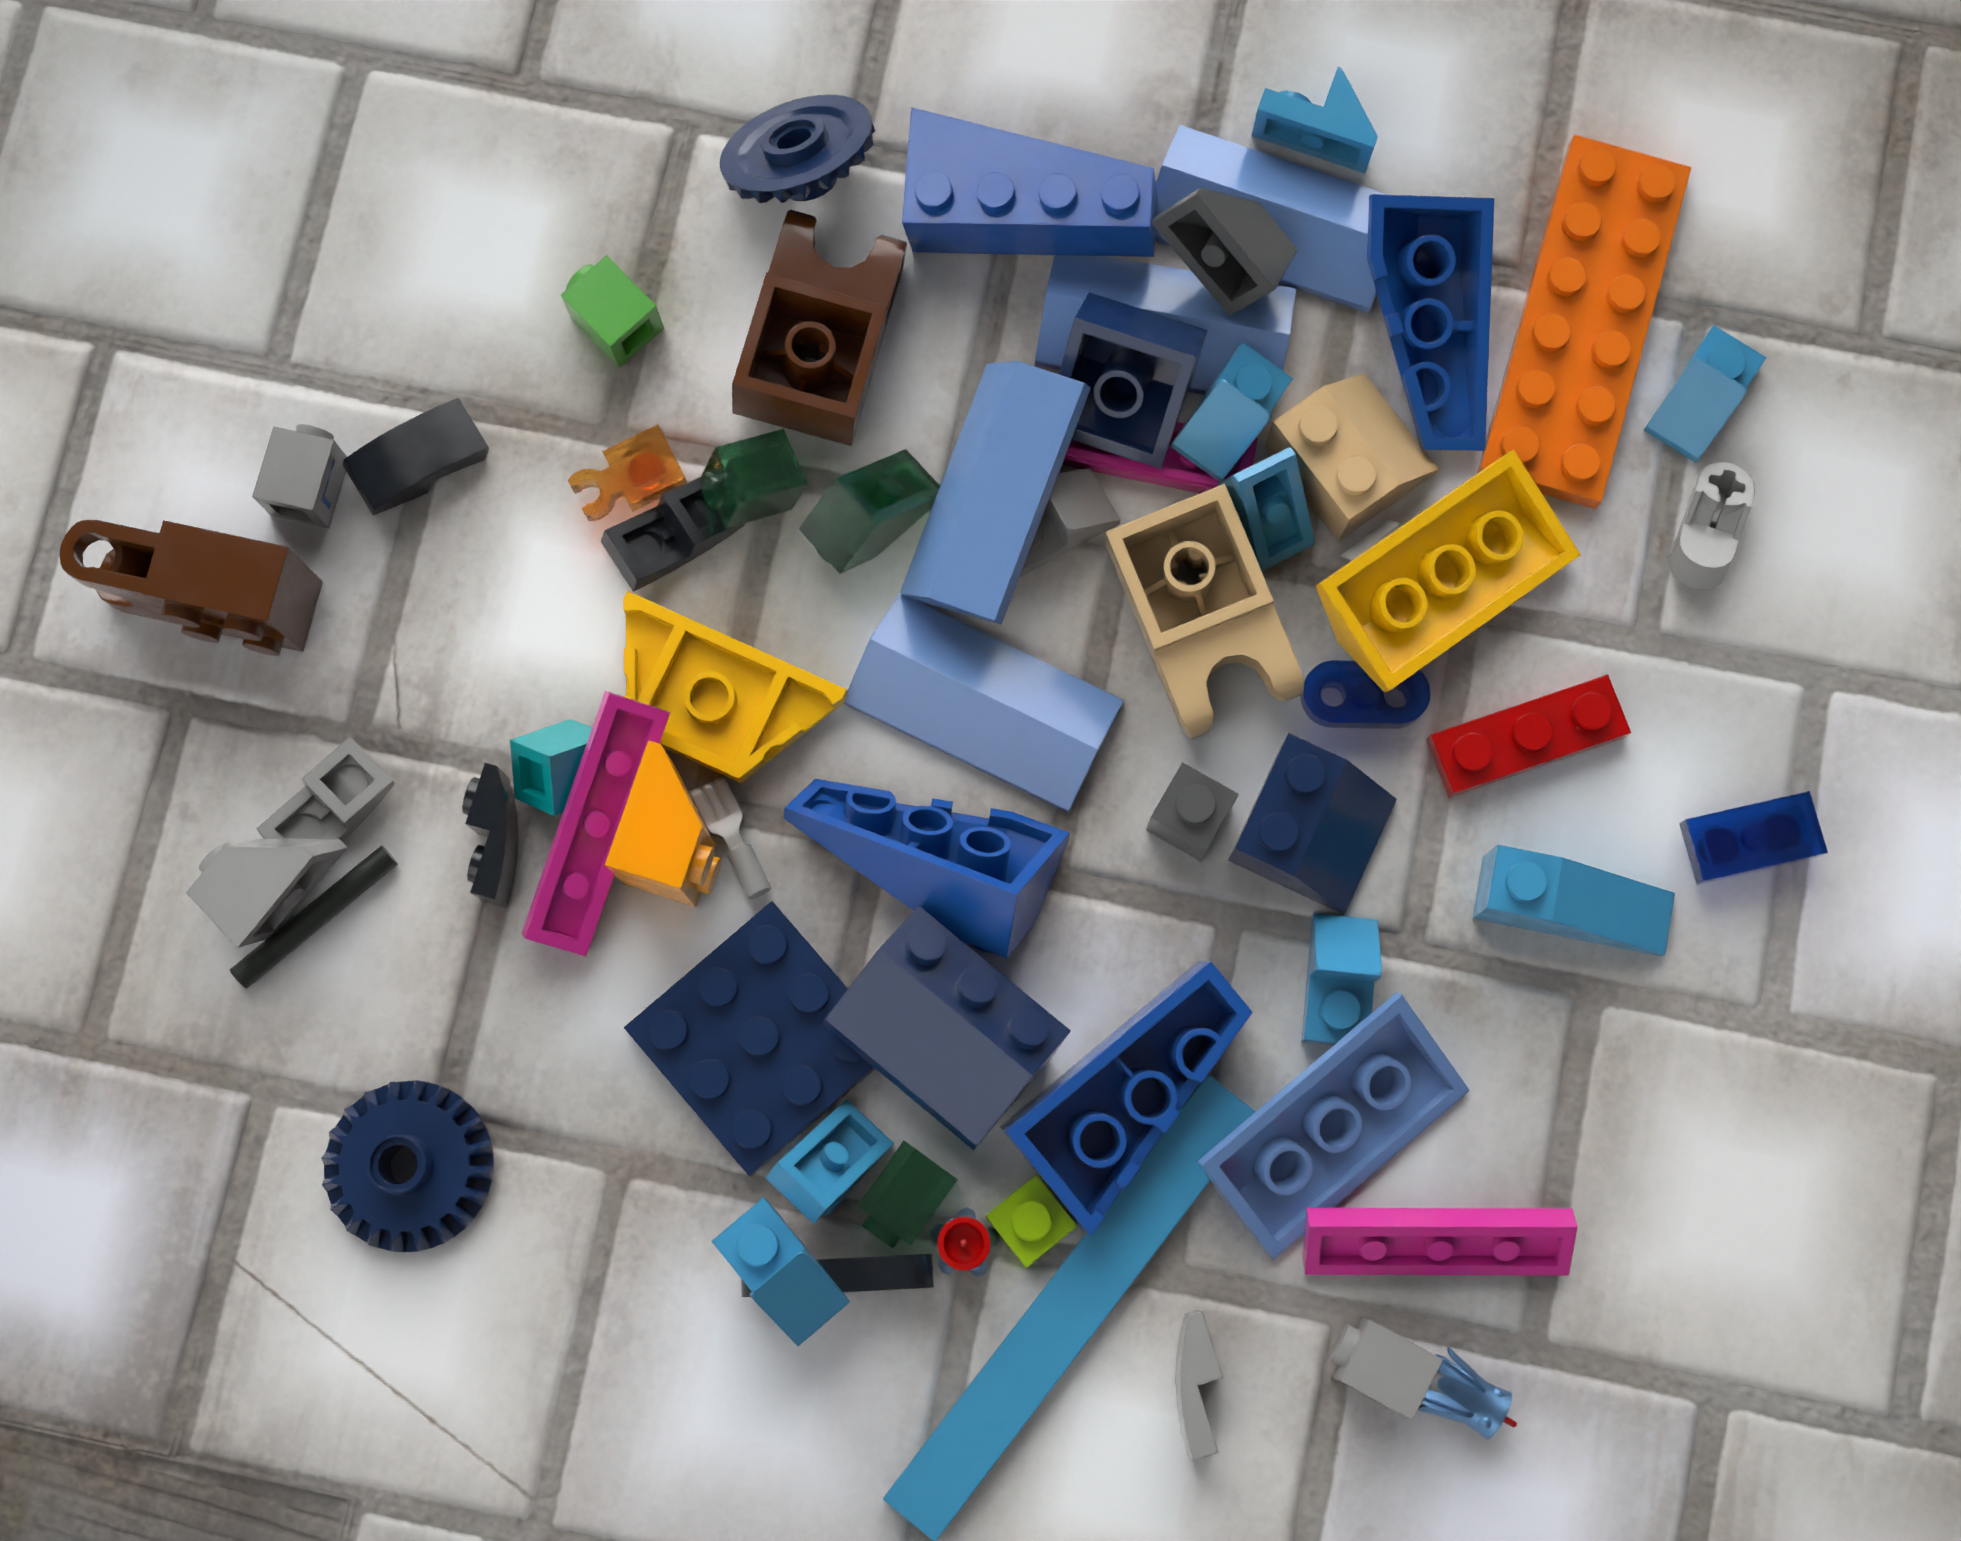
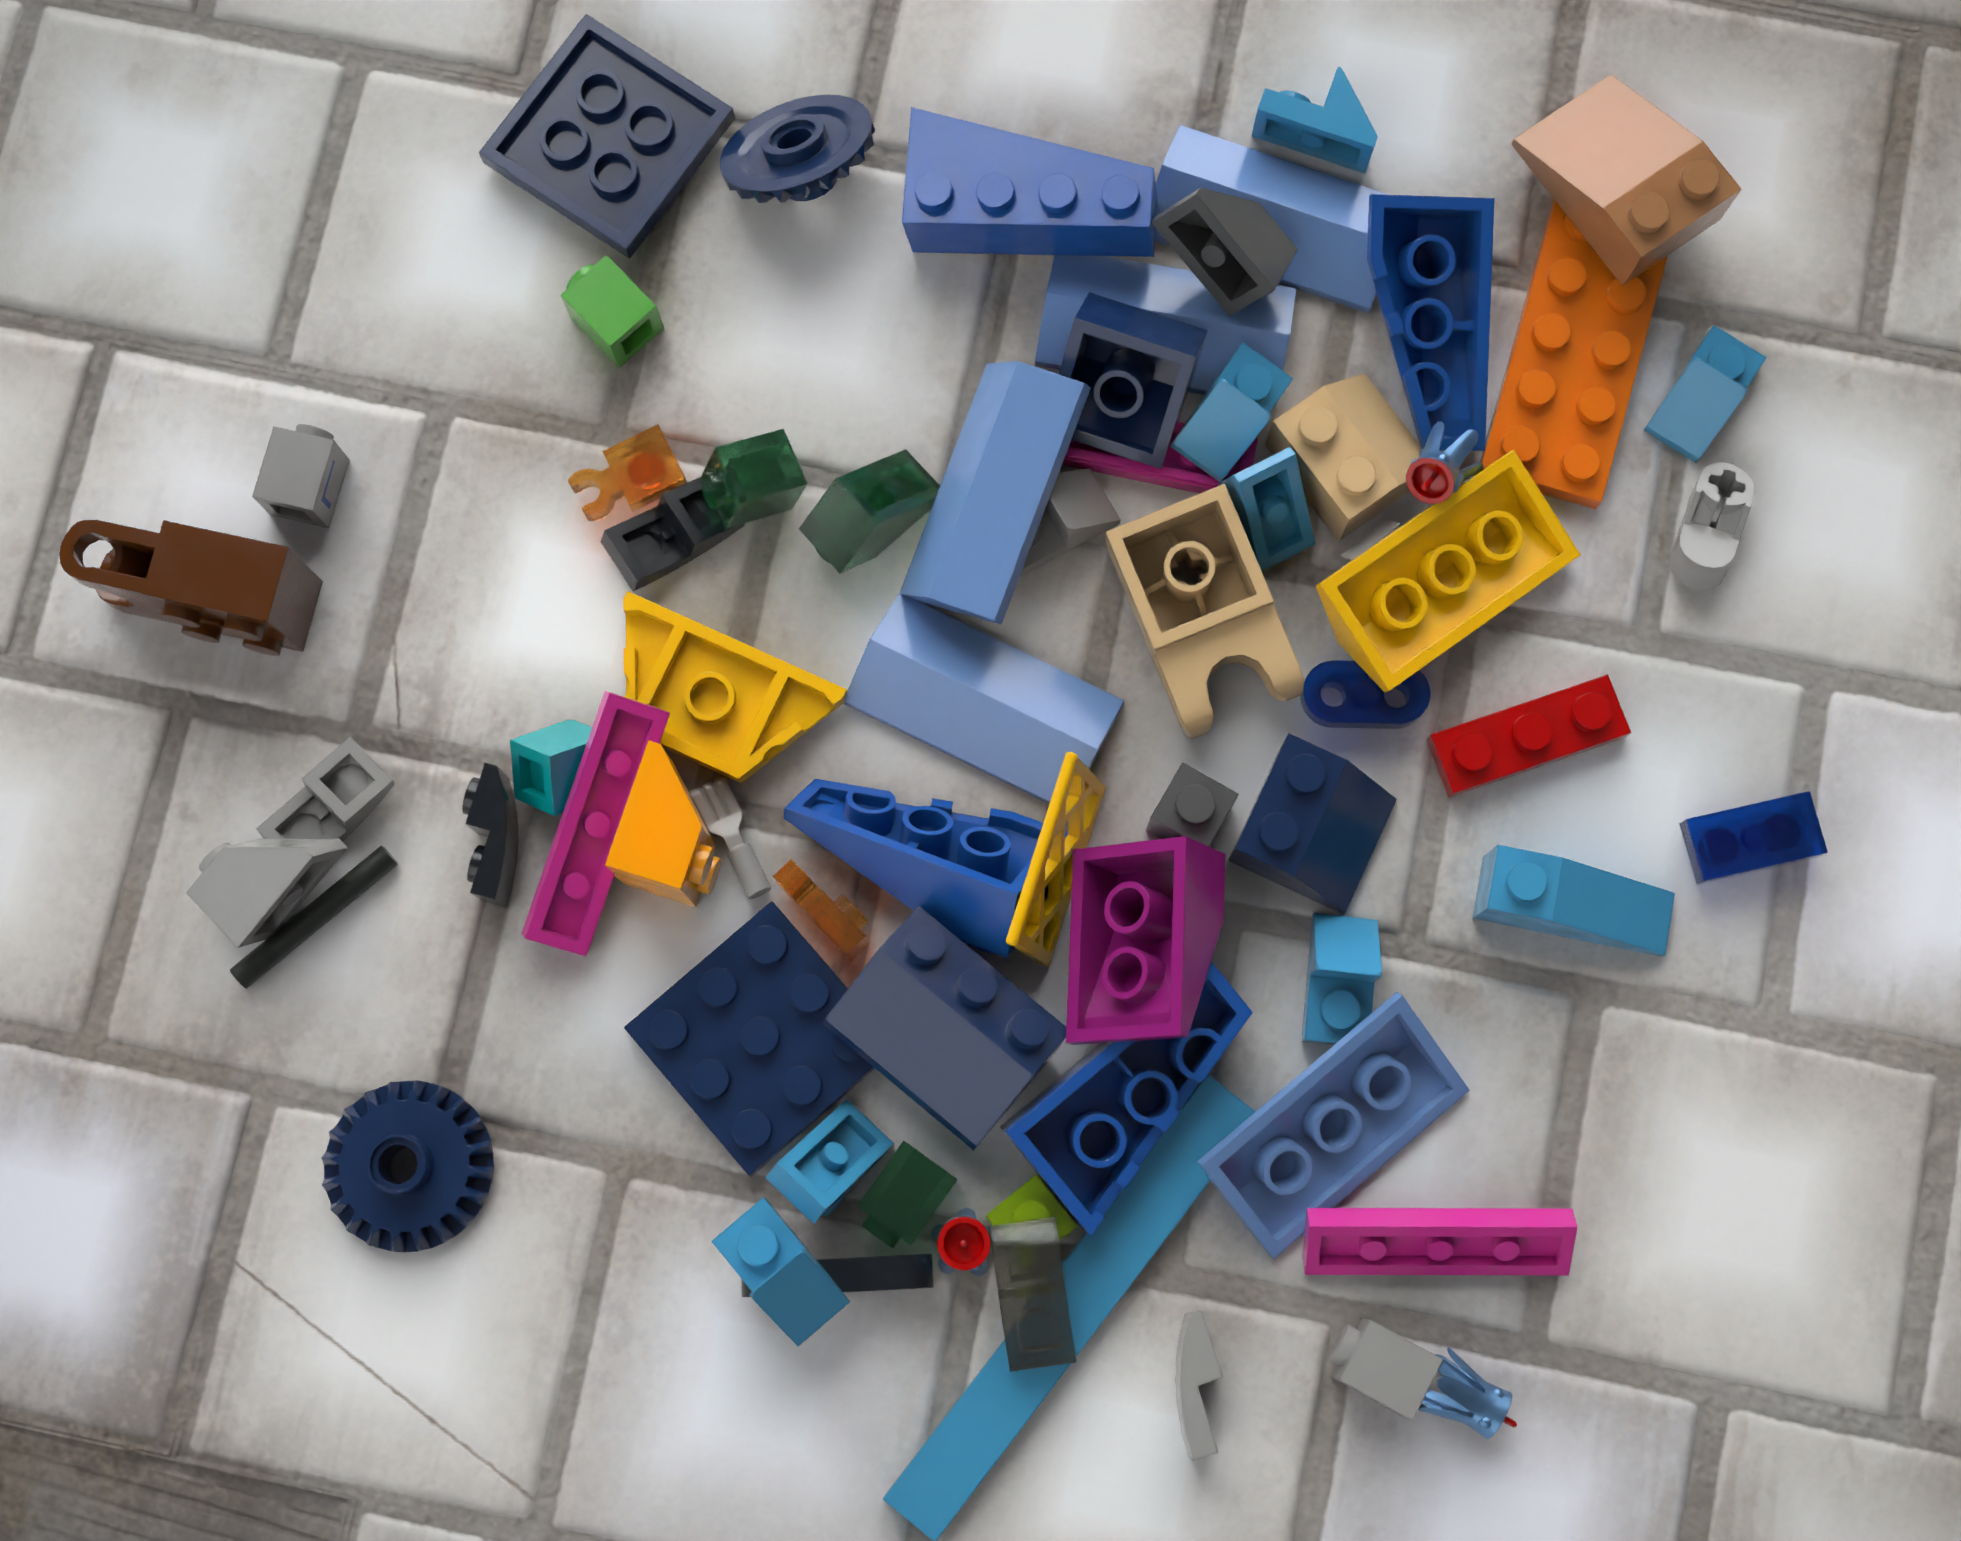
(413, 454): black slope -> none
(607, 135): none -> dark blue plate
(819, 315): reddish brown brick -> none
(836, 918): none -> clear orange plate
(1033, 1294): none -> clear smoke slope
(1045, 919): none -> yellow window
(1141, 938): none -> magenta slope
(1437, 472): none -> piece
(1627, 176): none -> medium nougat slope

